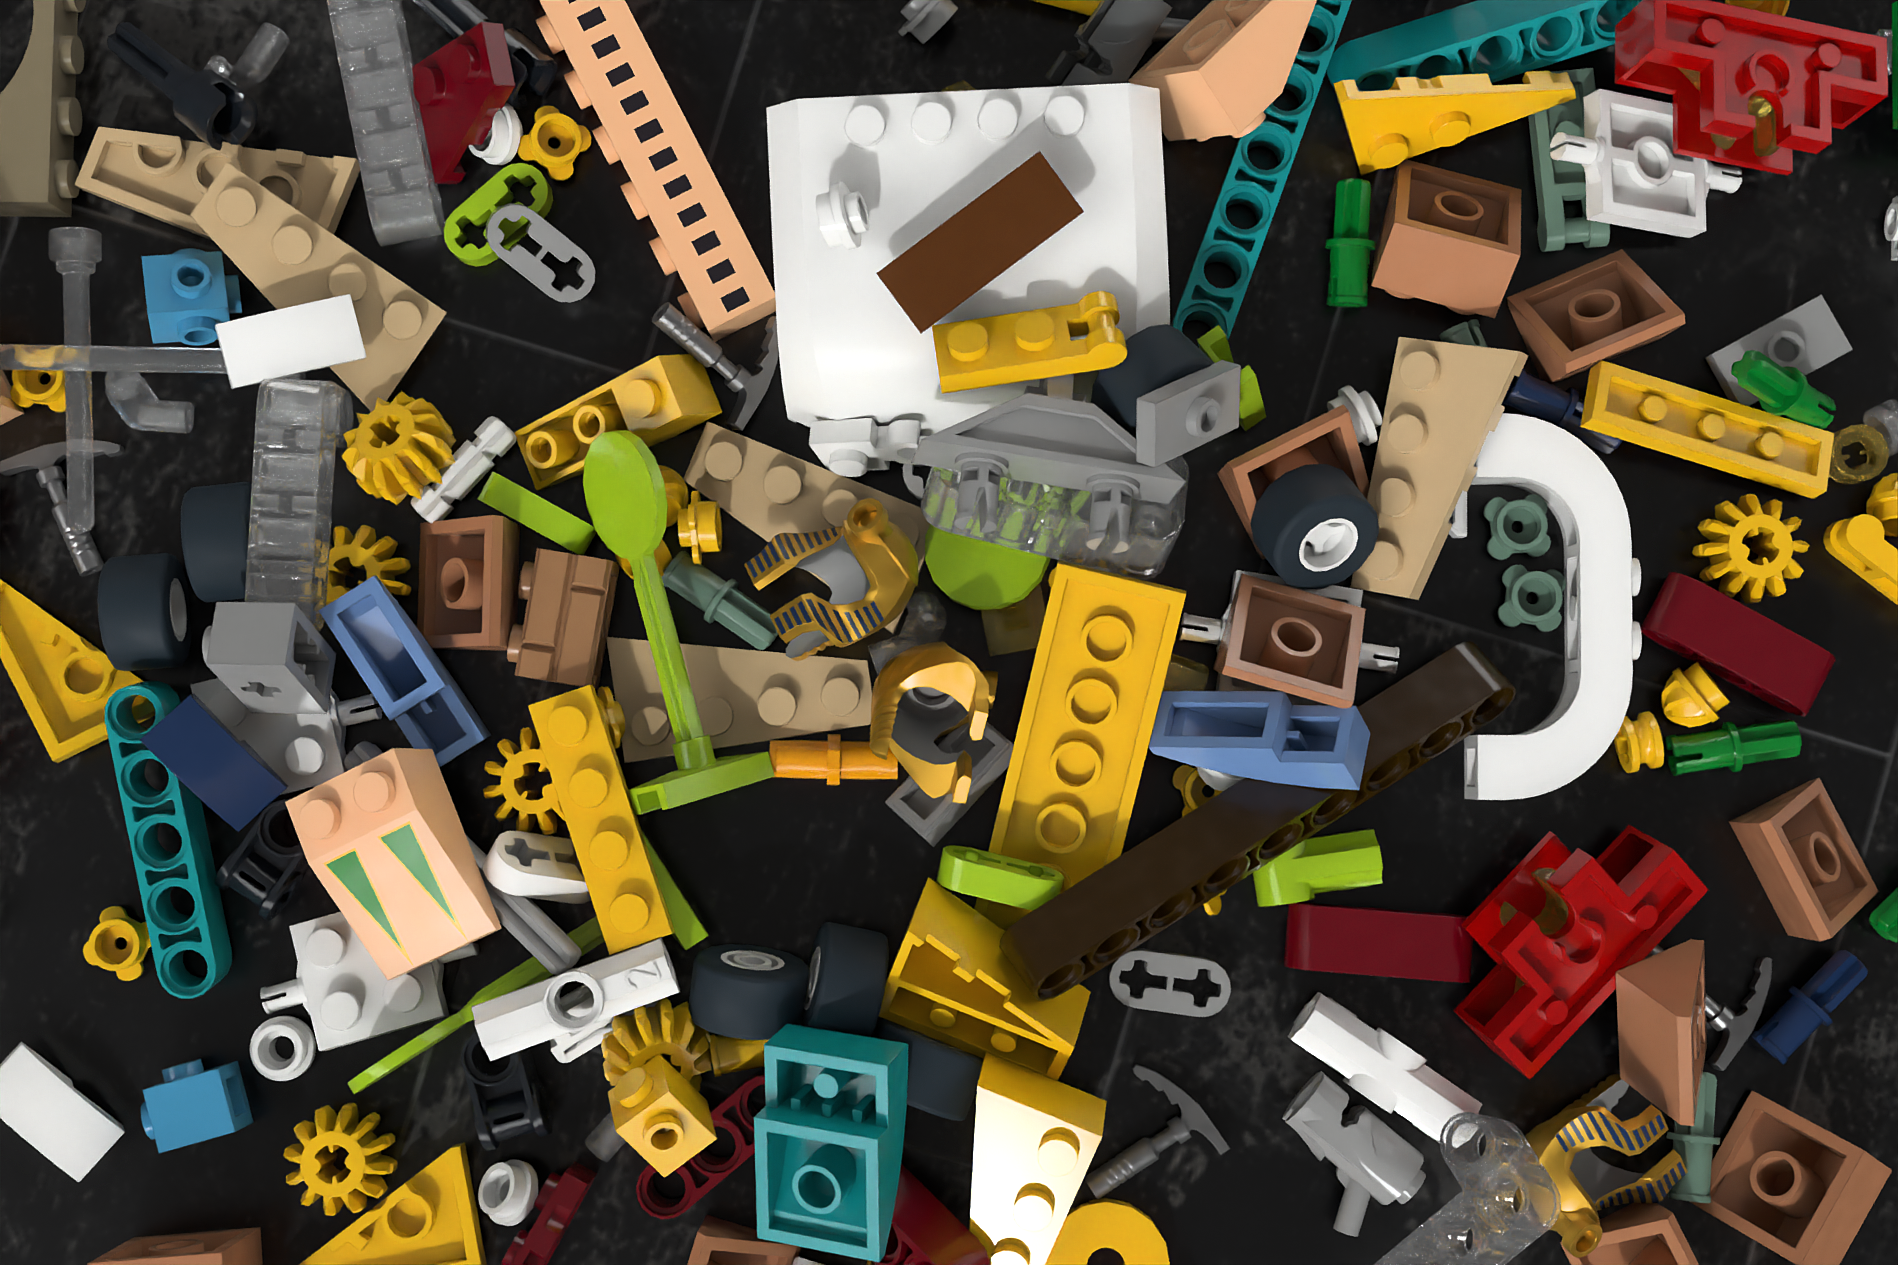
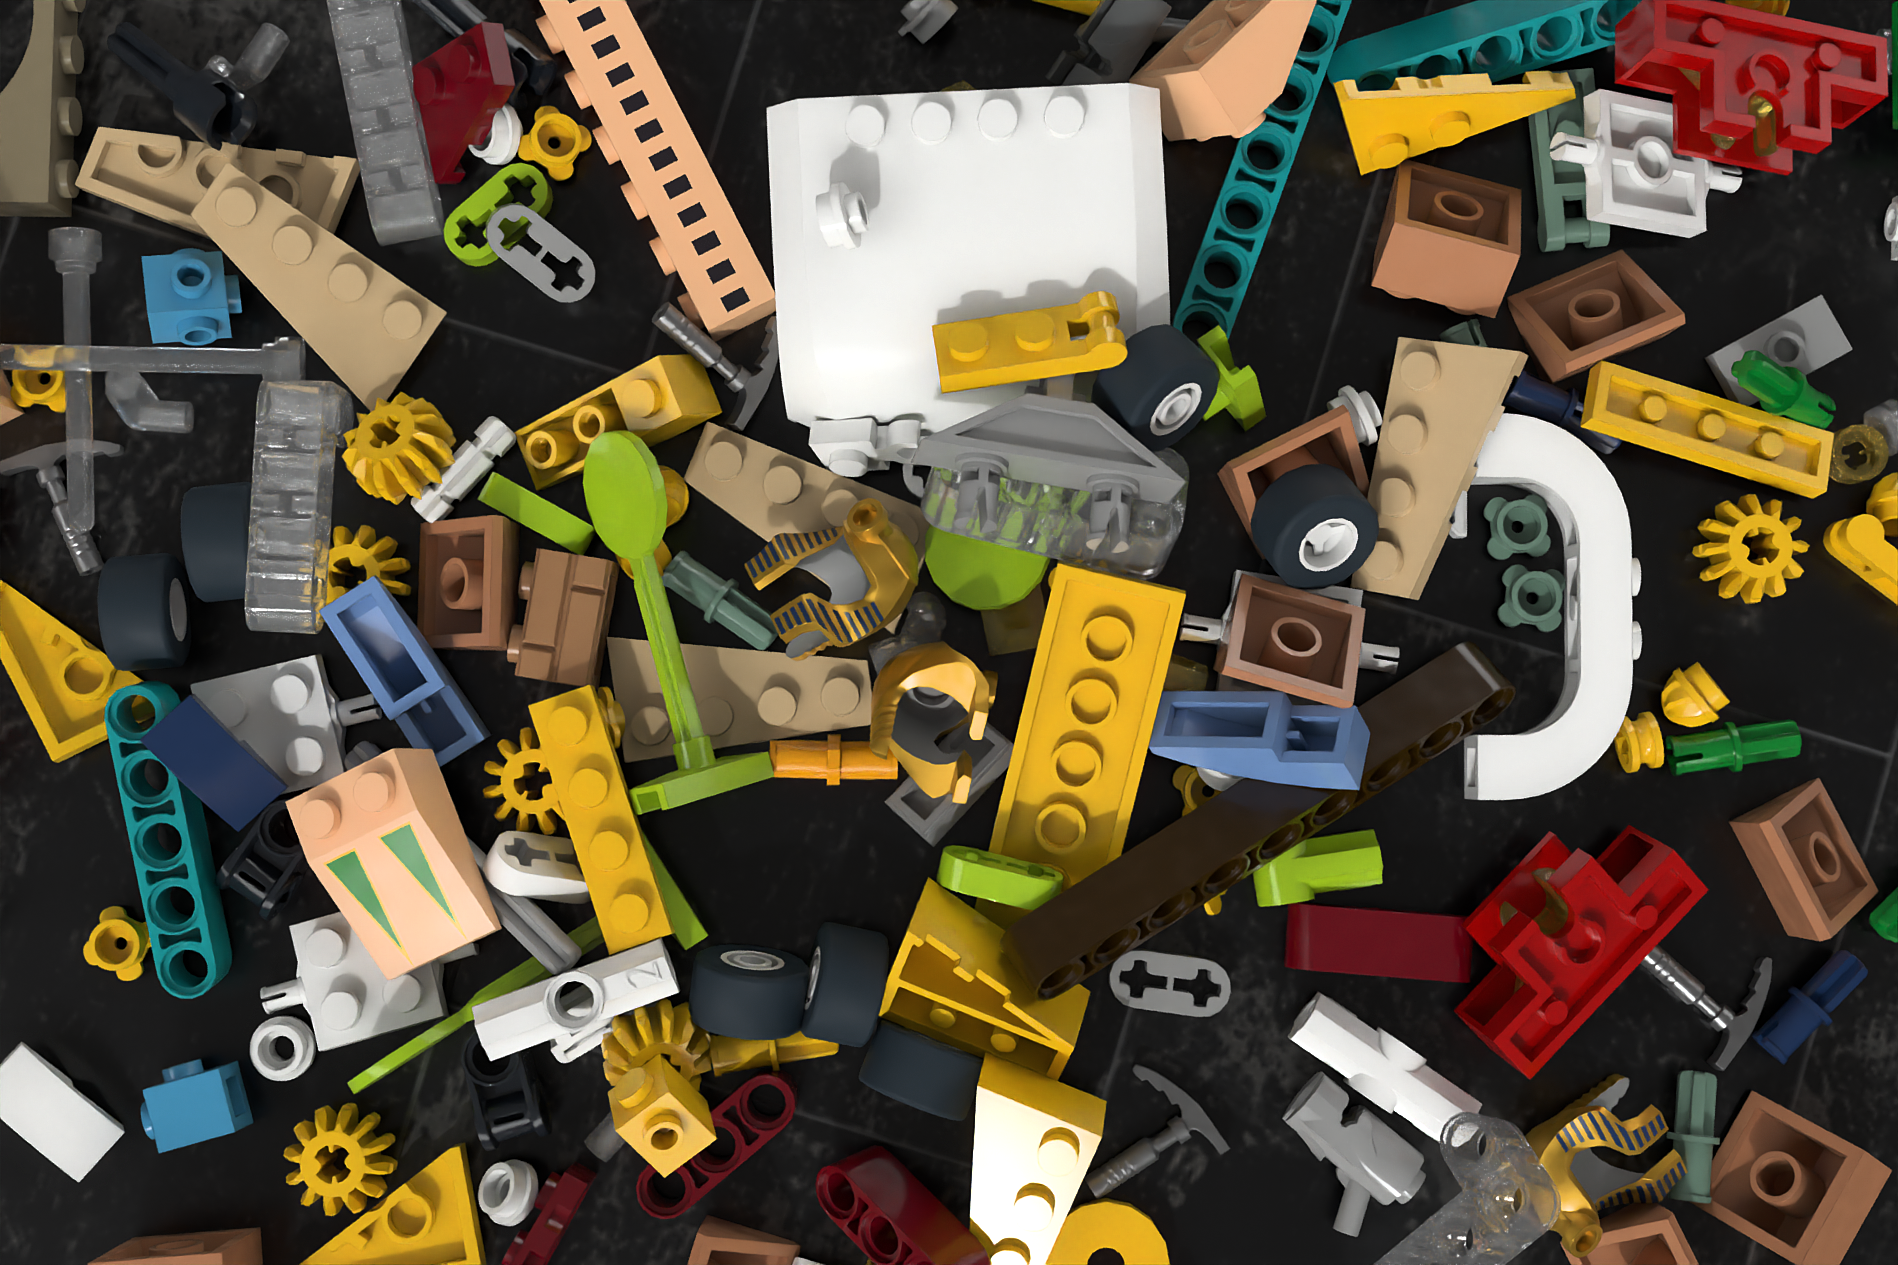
(270, 657): light grey brick -> none
(290, 341): white slope -> none
(700, 527): yellow plate -> none
(830, 1140): teal slope -> none
(980, 242): reddish brown piece -> none
(1187, 413): light grey plate -> none
(1350, 245): green axle -> none
(1664, 1028): nougat slope -> none
(1737, 644): dark red beam -> none

